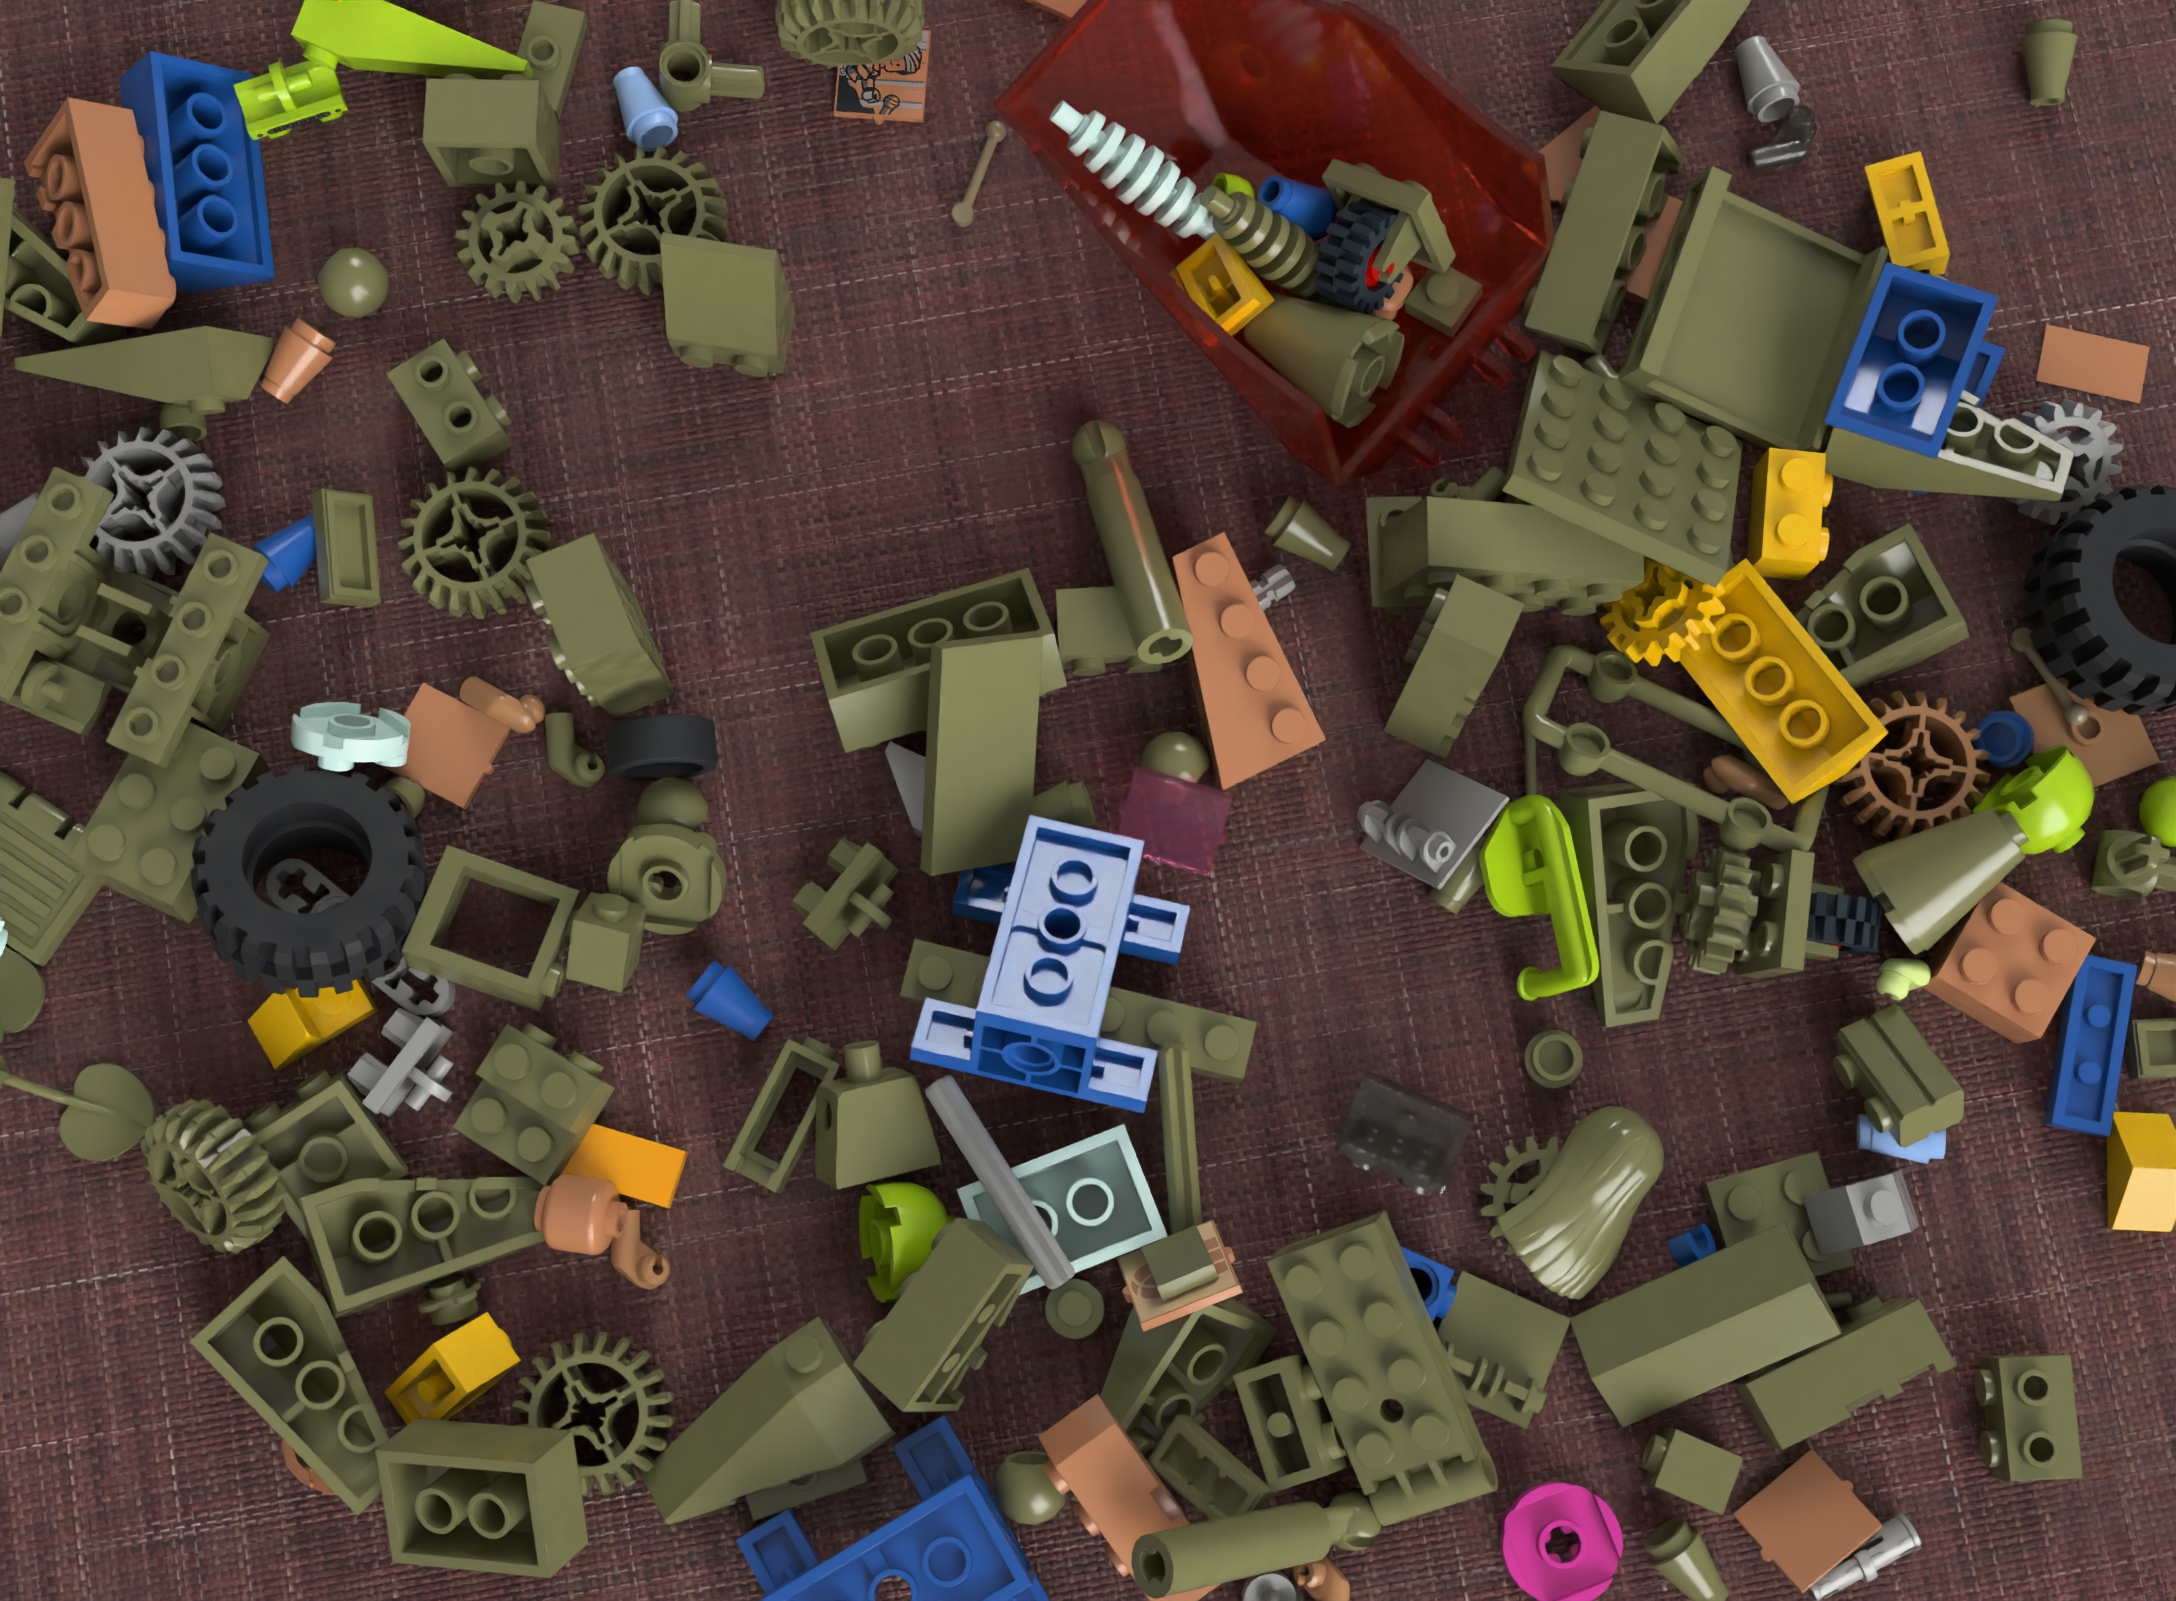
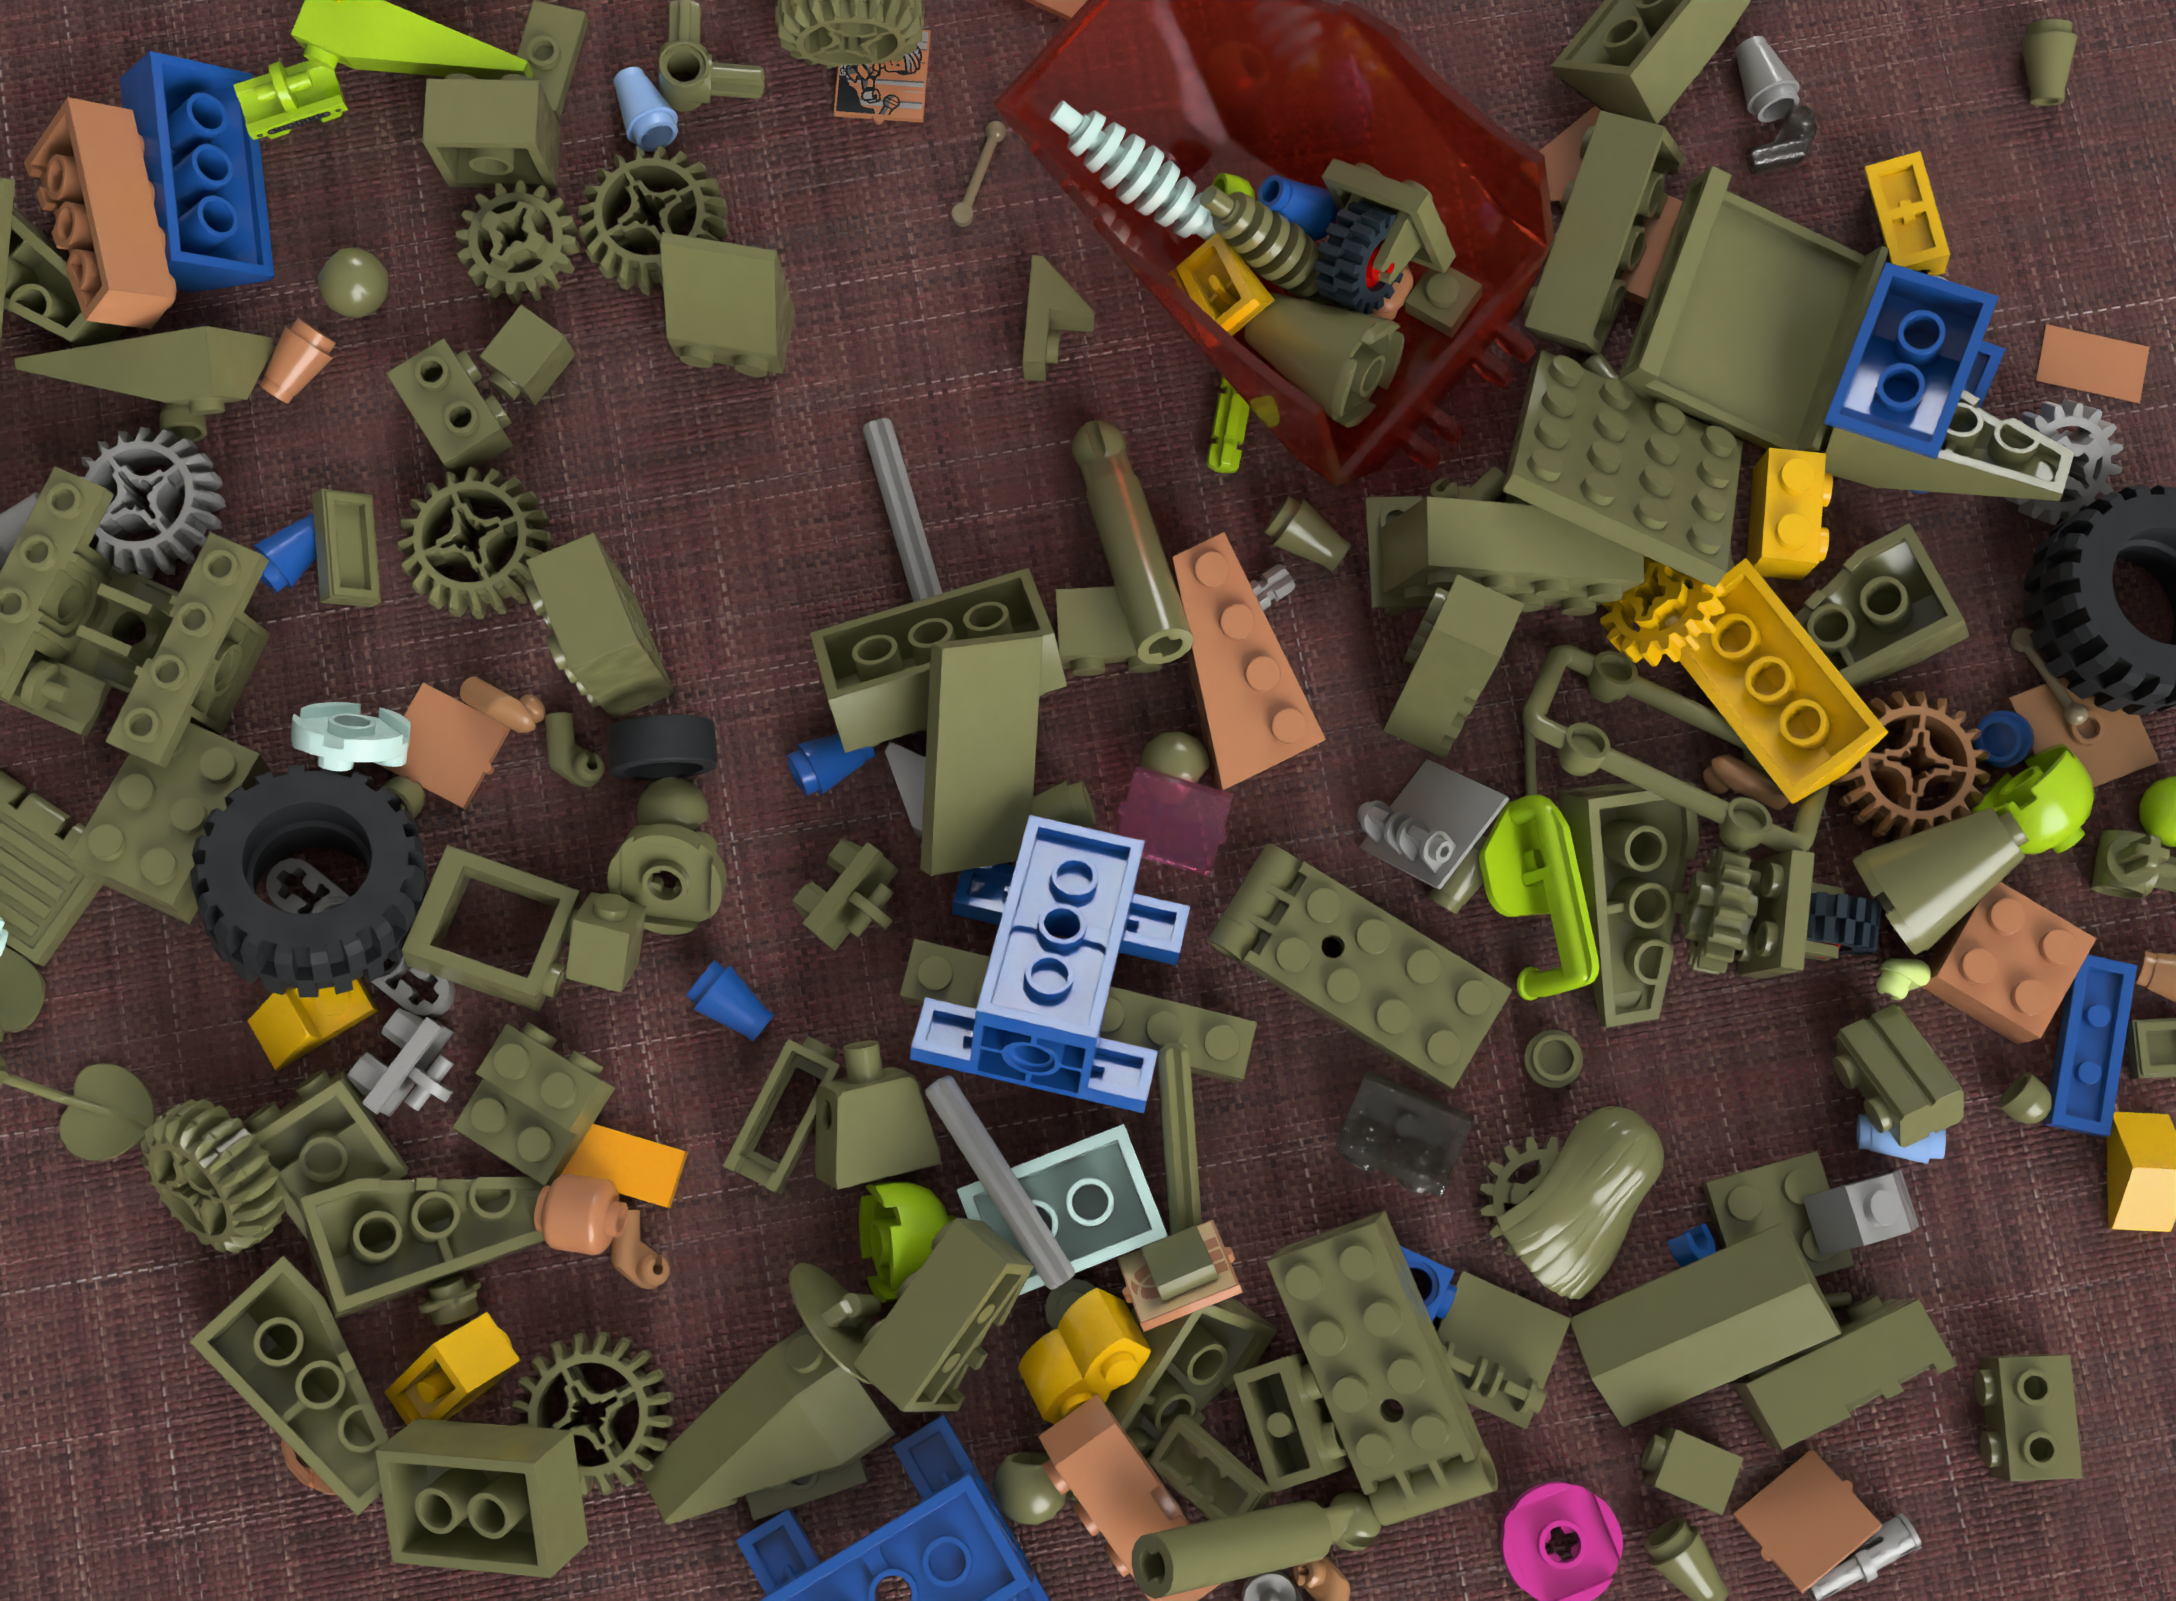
(526, 356): none -> olive brick
(823, 763): none -> blue cone
(833, 1315): none -> olive shield
(901, 509): none -> light grey axle
(1050, 307): none -> olive slope
(1085, 1356): none -> yellow brick
(1228, 430): none -> lime axle
(1383, 987): none -> olive hinge
(2026, 1100): none -> olive hinge

